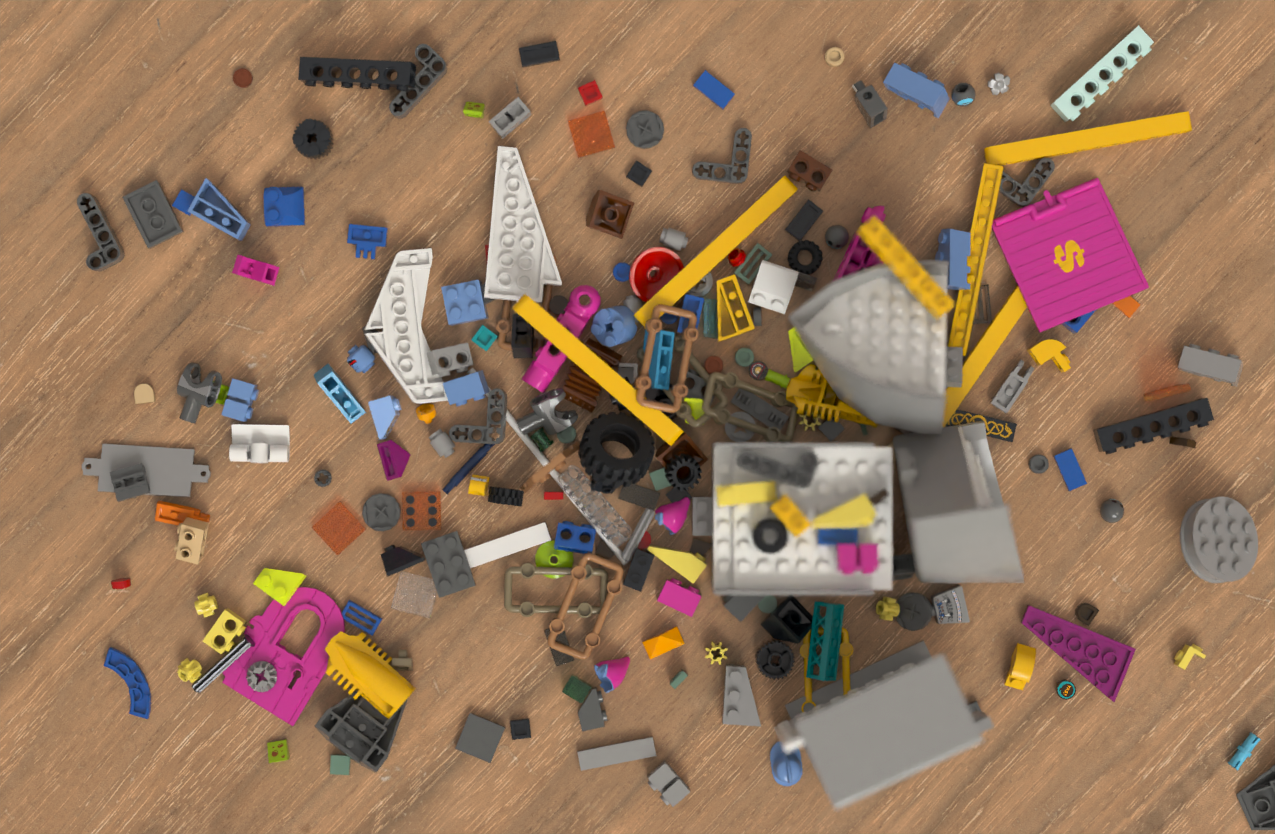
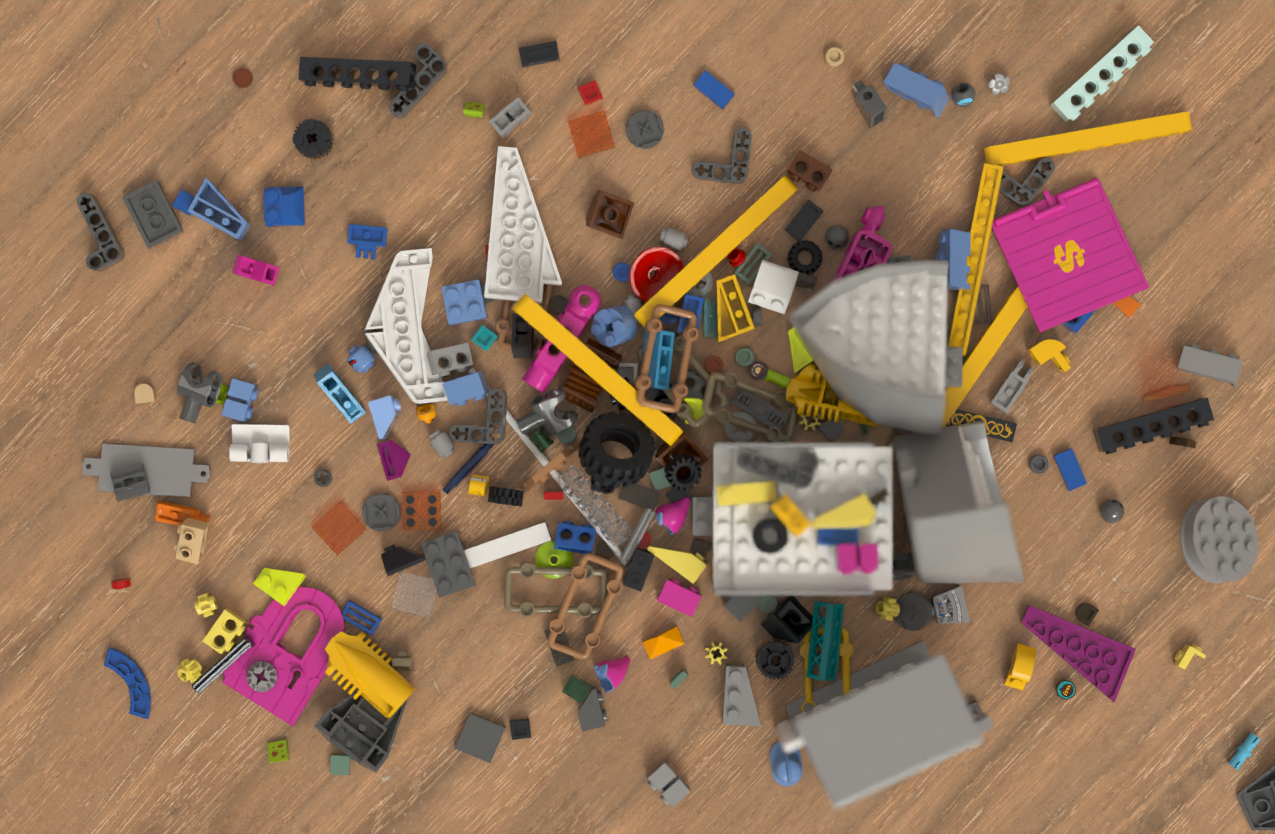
(616, 753): light grey tile -> none
(639, 174): black tile -> none
(905, 268): yellow brick -> none

